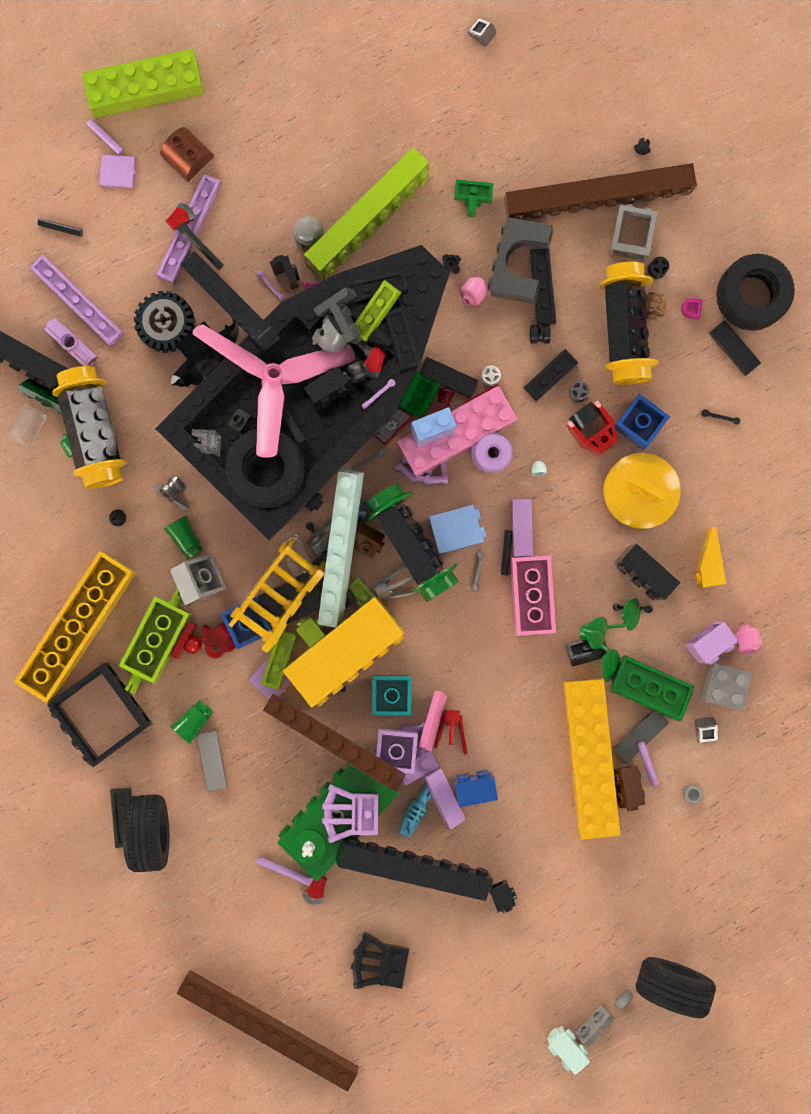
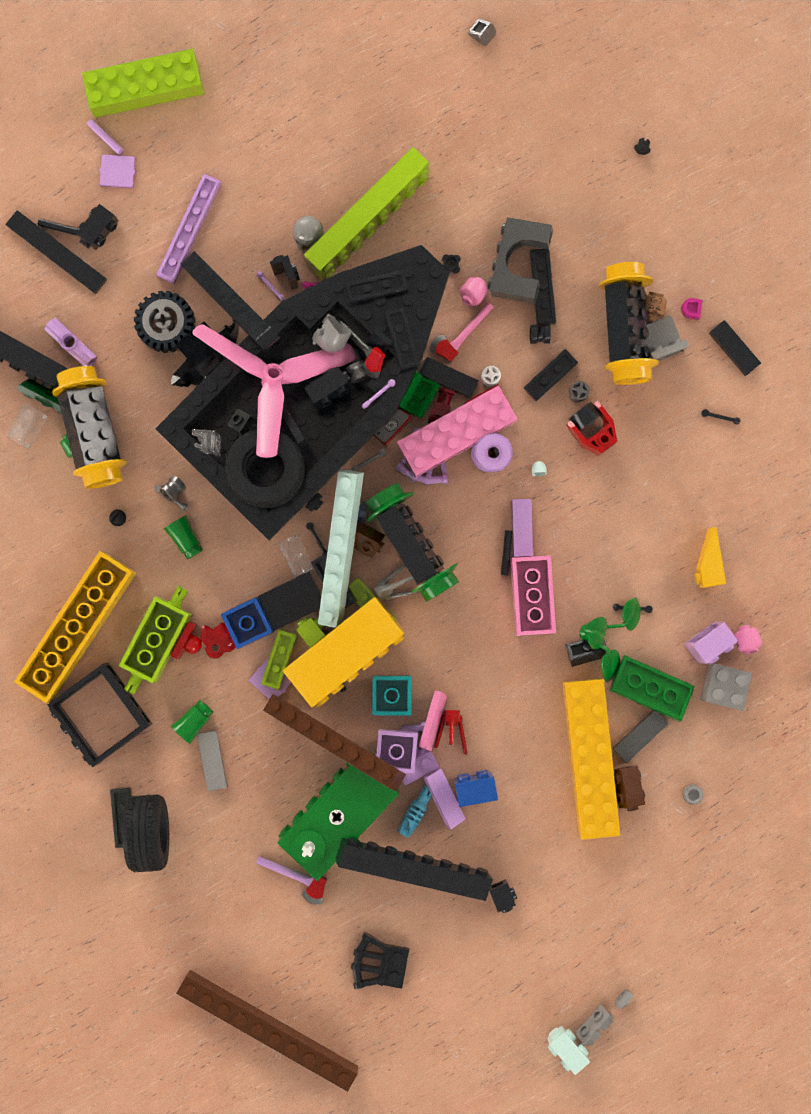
(56, 252): none -> black tile
(76, 300): lavender tile -> none
(97, 227): none -> black brick
(177, 221): piece -> none
(185, 153): copper brick -> none
(198, 579): light grey brick -> none
(290, 607): yellow fence -> none
(318, 540): light grey hinge -> none
(342, 313): dark grey bracket -> none
(364, 814): lavender plate -> none
(377, 309): lime tile -> none
(433, 427): light blue brick -> none
(449, 350): none -> piece
(457, 529): light blue brick -> none
(473, 194): green hinge -> none
(480, 555): light grey hinge -> none
(600, 191): reddish brown brick -> none
(627, 250): light grey window -> none
(641, 422): blue brick -> none
(641, 490): yellow bracket -> none
(646, 573): black brick -> none
(648, 764): lavender piece -> none
(661, 264): black wheel -> none
(664, 339): none -> light grey bracket
(675, 987): black tyre -> none
(706, 729): flat silver slope -> none
(776, 278): black tyre -> none

